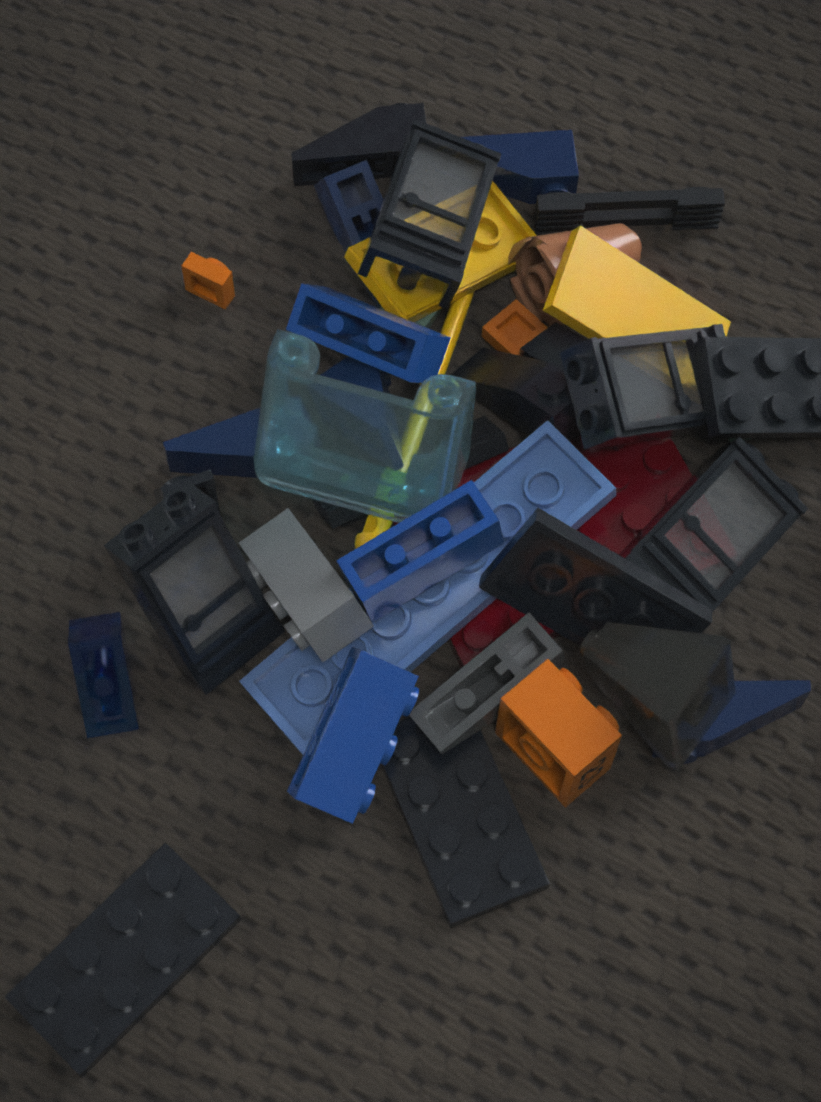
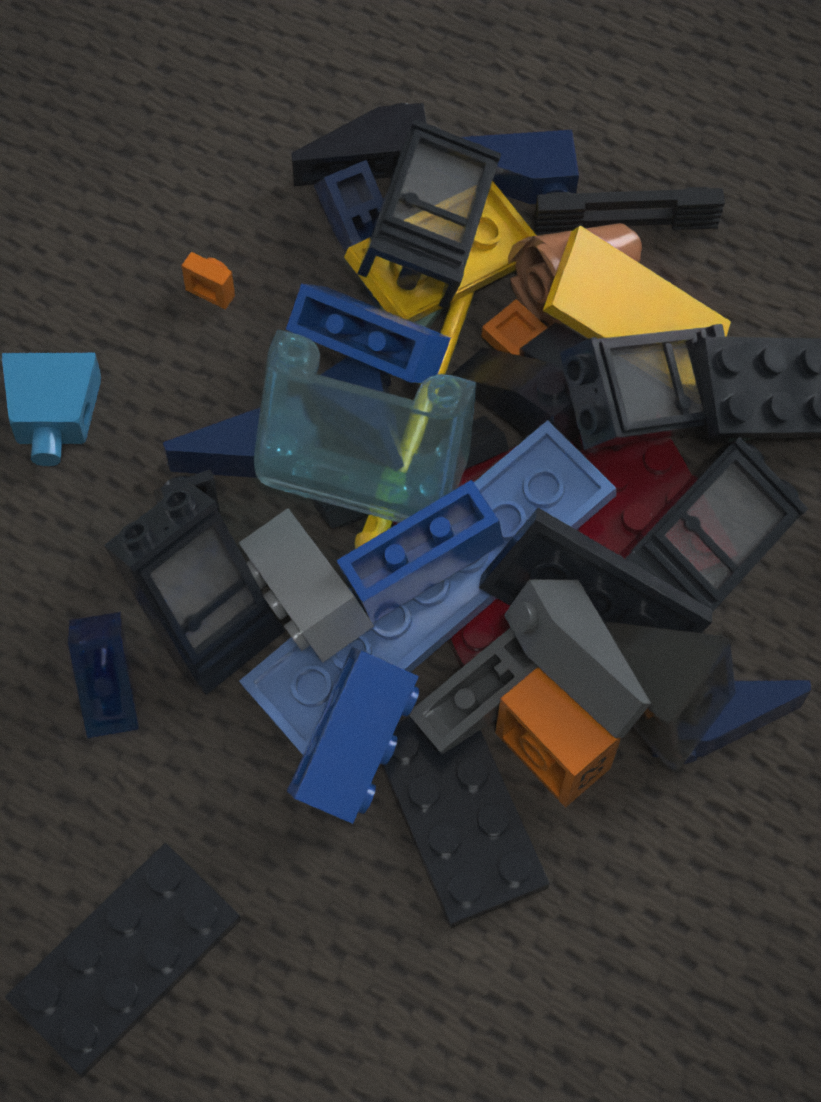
(50, 400): none -> dark azure torso
(577, 651): none -> dark grey slope

